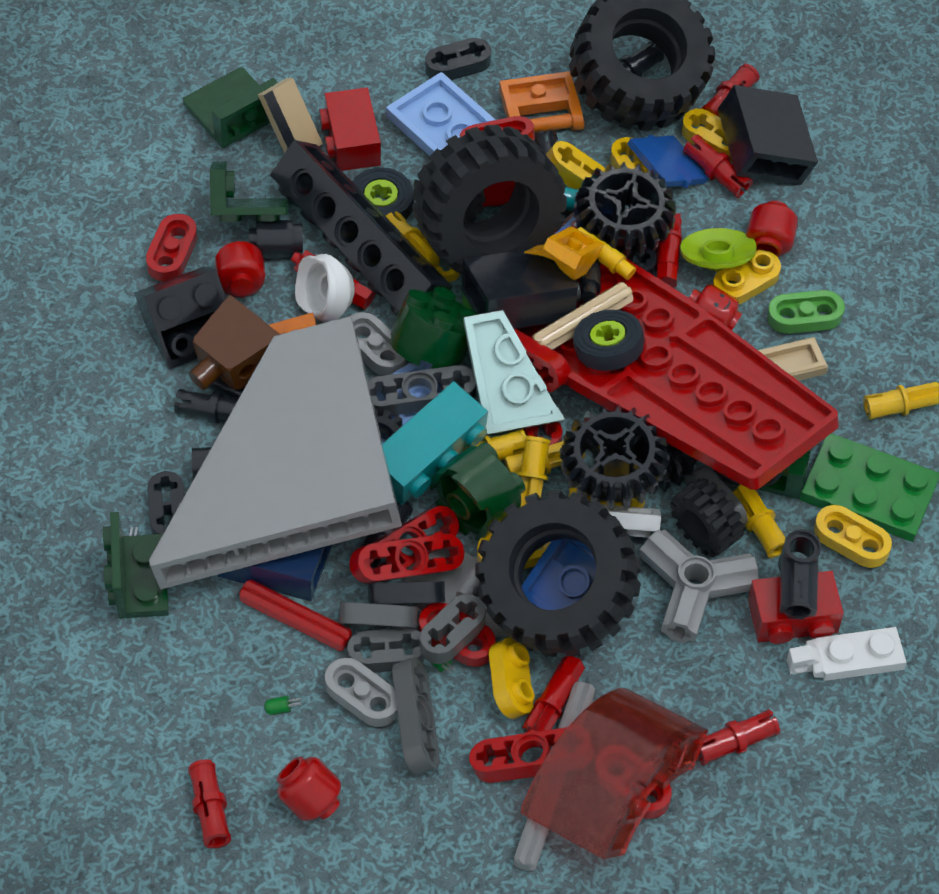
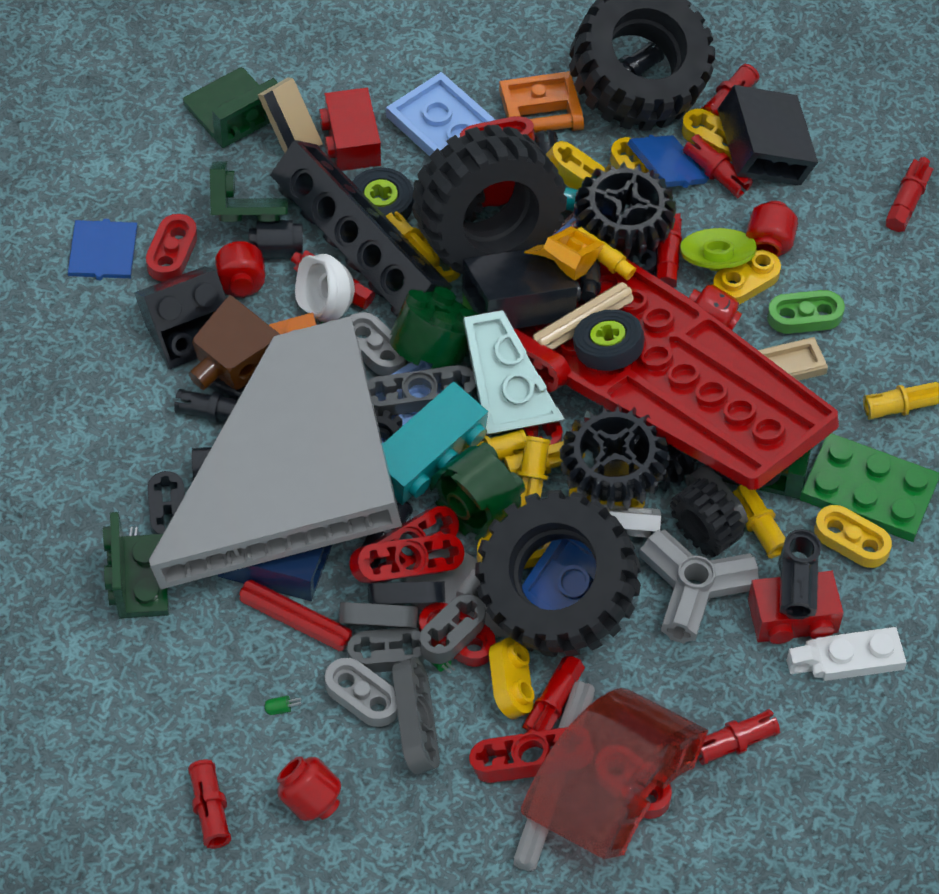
(102, 249): none -> blue piece
(458, 58): black beam -> none
(911, 189): none -> red piece

